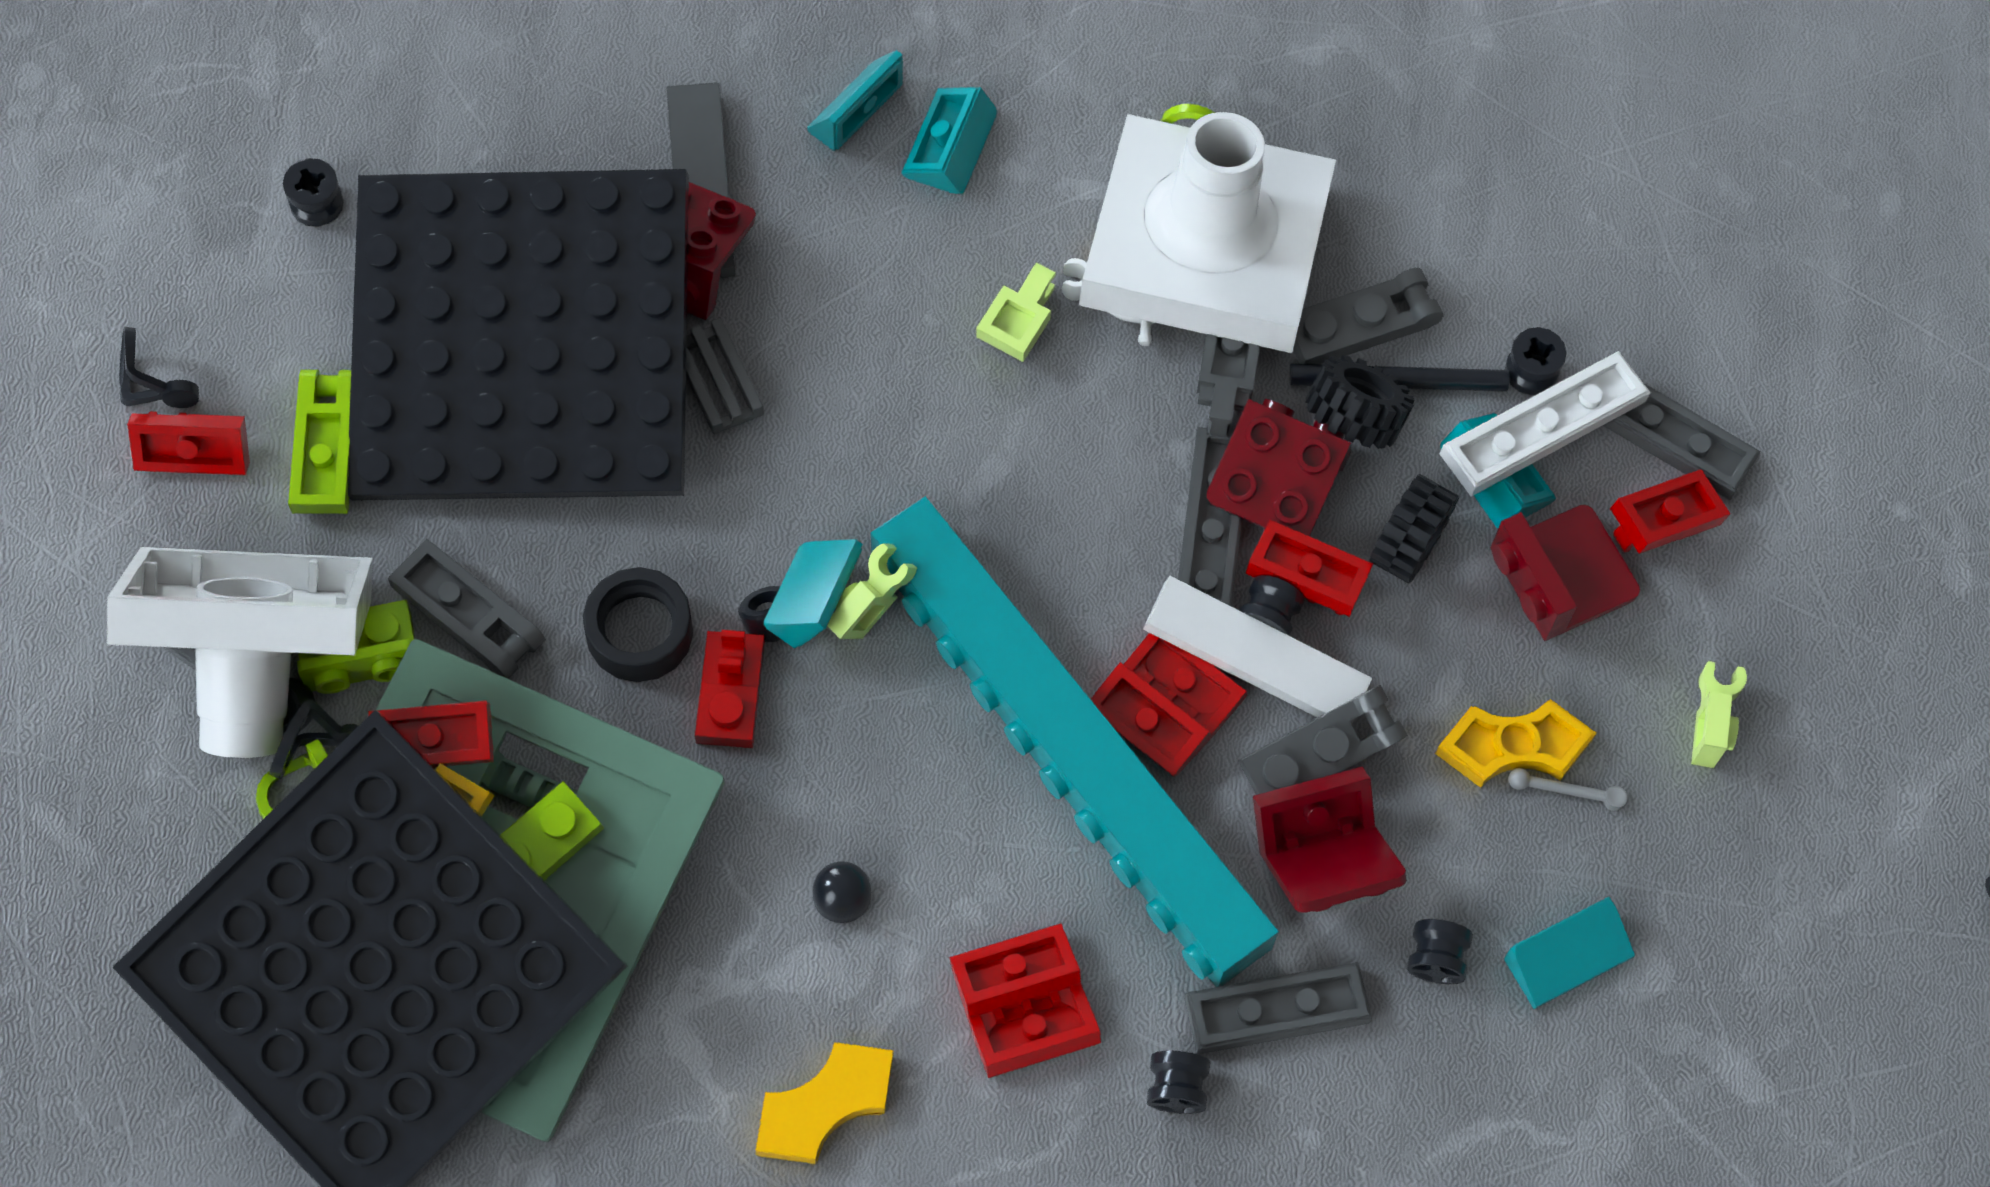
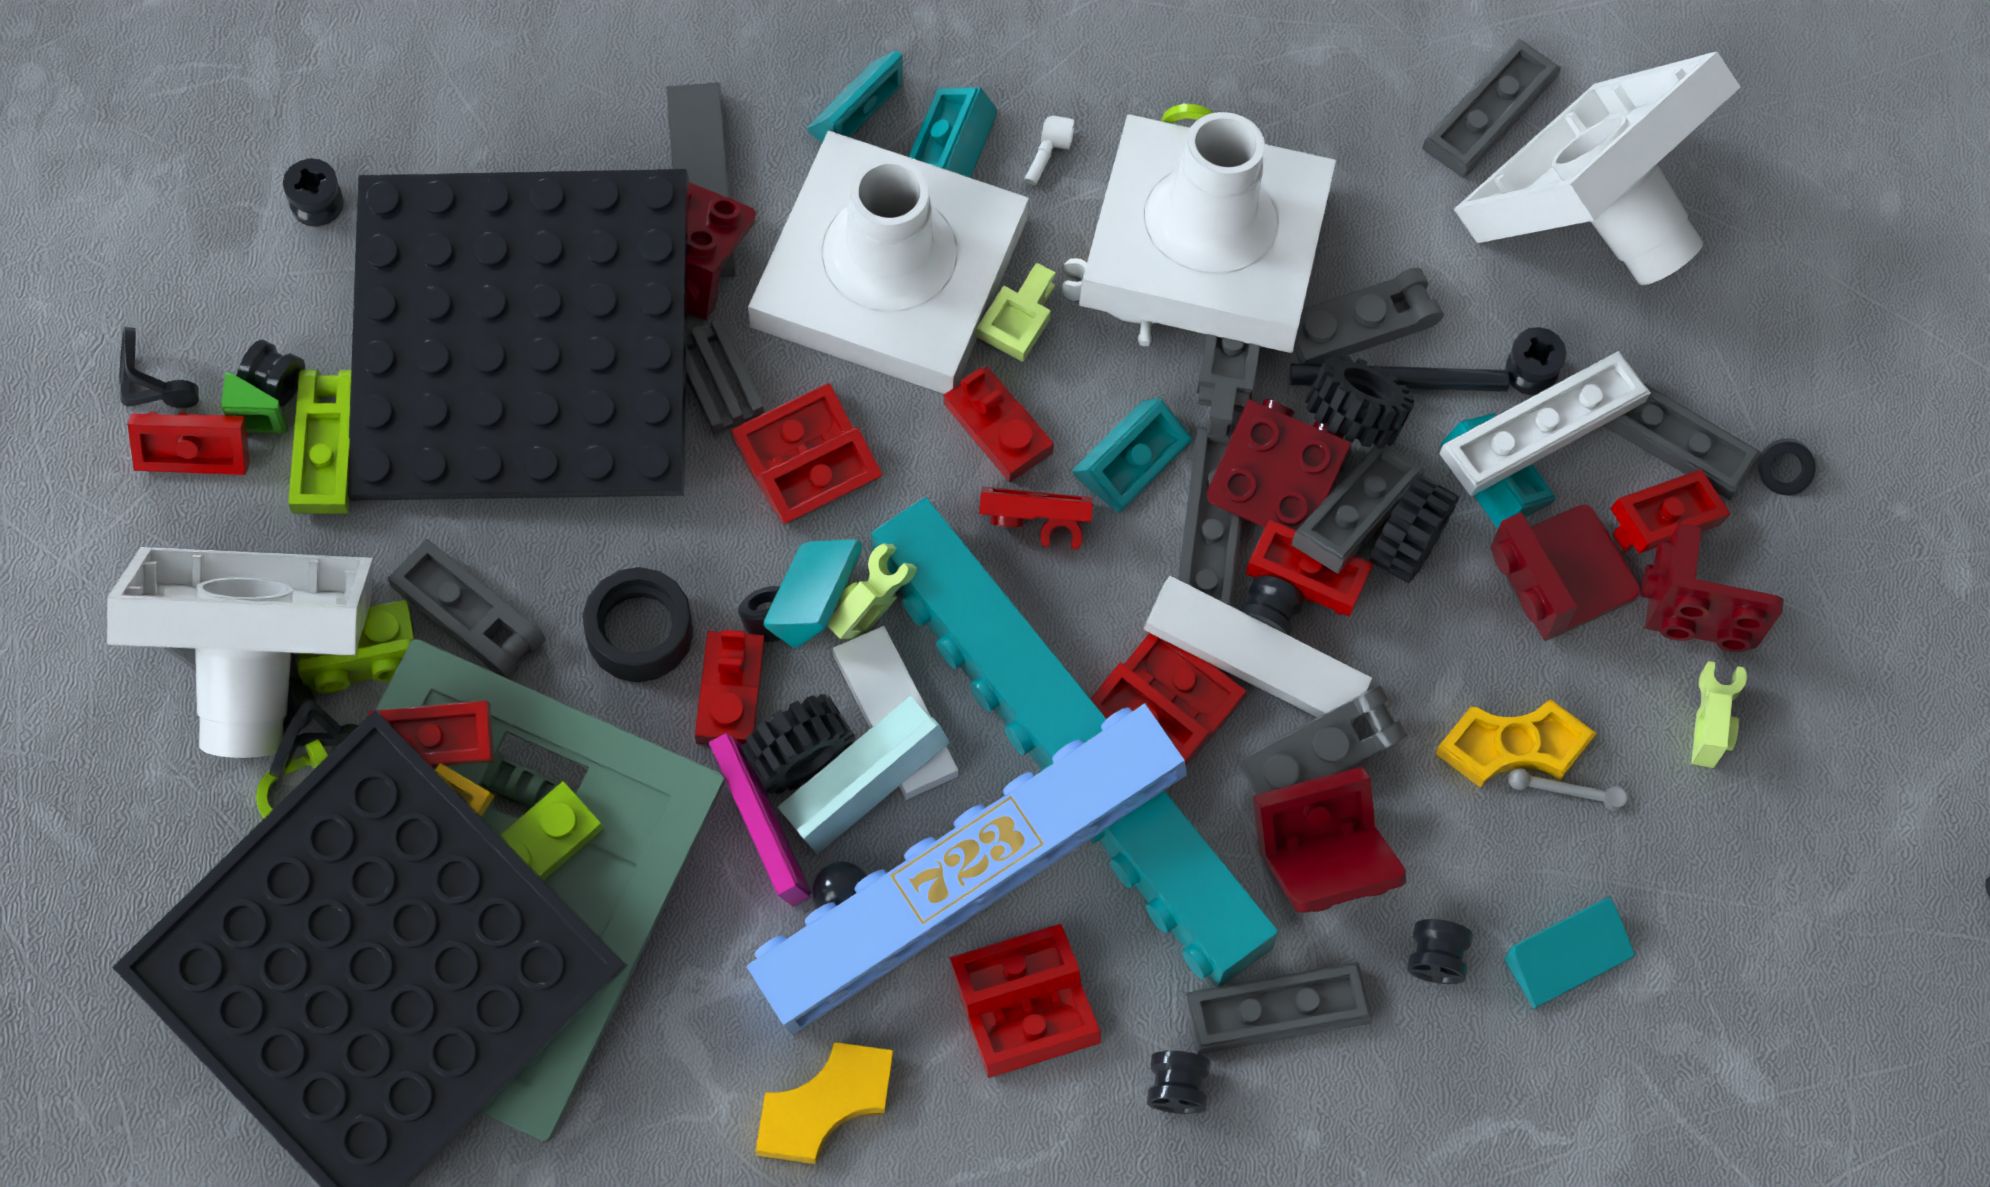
(260, 410): none -> bright green slope
(271, 371): none -> black wheel
(761, 821): none -> dark pink tile
(797, 743): none -> black tyre
(805, 454): none -> red slope
(864, 774): none -> light aqua panel
(879, 685): none -> white tile
(888, 262): none -> white piece
(966, 868): none -> light blue brick
(998, 423): none -> red plate
(1011, 506): none -> red plate
(1056, 133): none -> white hand
(1133, 453): none -> teal slope
(1356, 508): none -> dark grey tile
(1491, 108): none -> dark grey tile
(1604, 167): none -> white piece
(1702, 609): none -> dark red bracket
(1787, 446): none -> black piece

